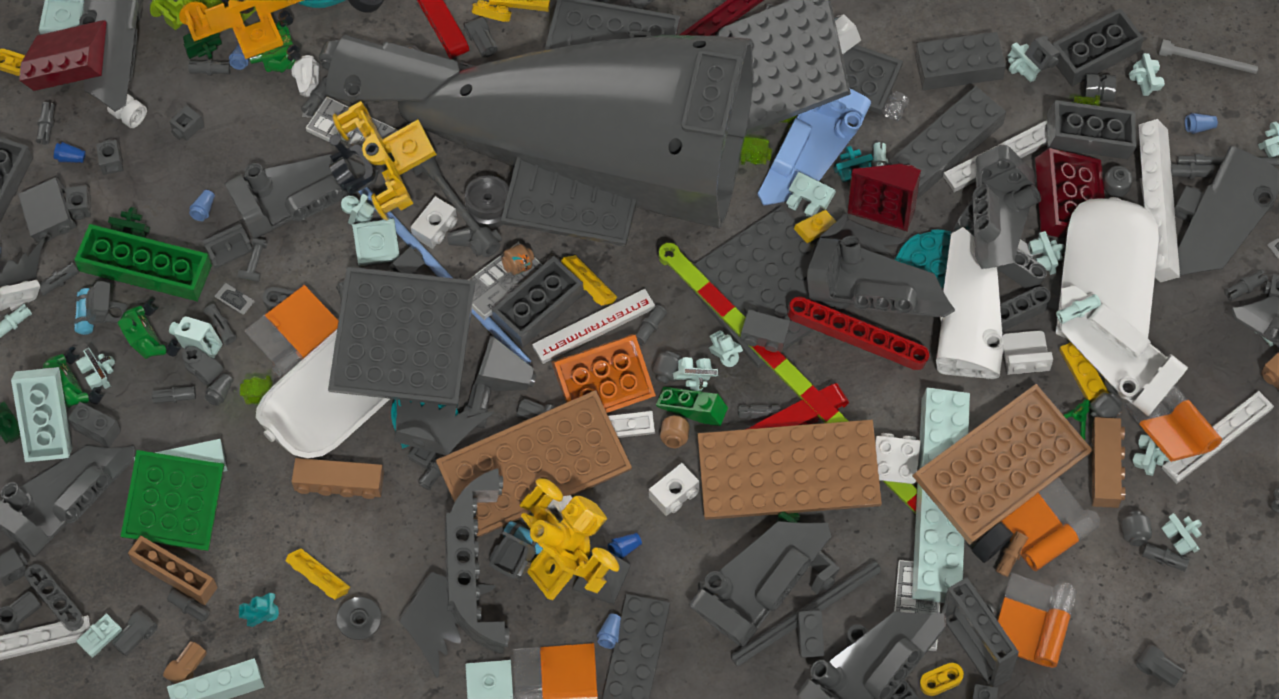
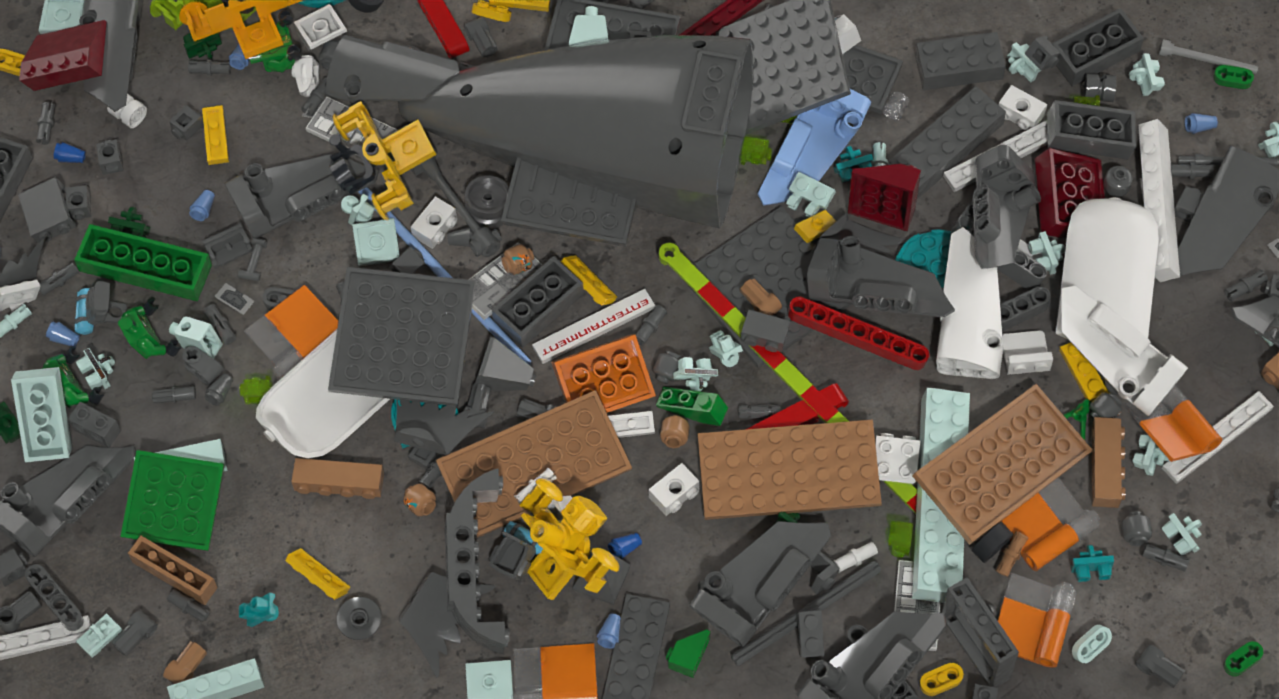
(61, 334): none -> medium blue cone
(215, 135): none -> yellow plate
(319, 27): none -> white slope
(419, 500): none -> medium nougat head
(547, 474): none -> white pin
(588, 27): none -> light aqua torso
(688, 653): none -> green slope
(760, 298): none -> medium nougat piece
(856, 556): none -> white pin
(900, 538): none -> clear neon green brick
(1017, 99): none -> white brick
(1078, 309): light aqua pin -> none
(1089, 646): none -> light aqua plate
(1092, 561): none -> teal hips
(1233, 77): none -> green beam
(1240, 654): none -> green beam

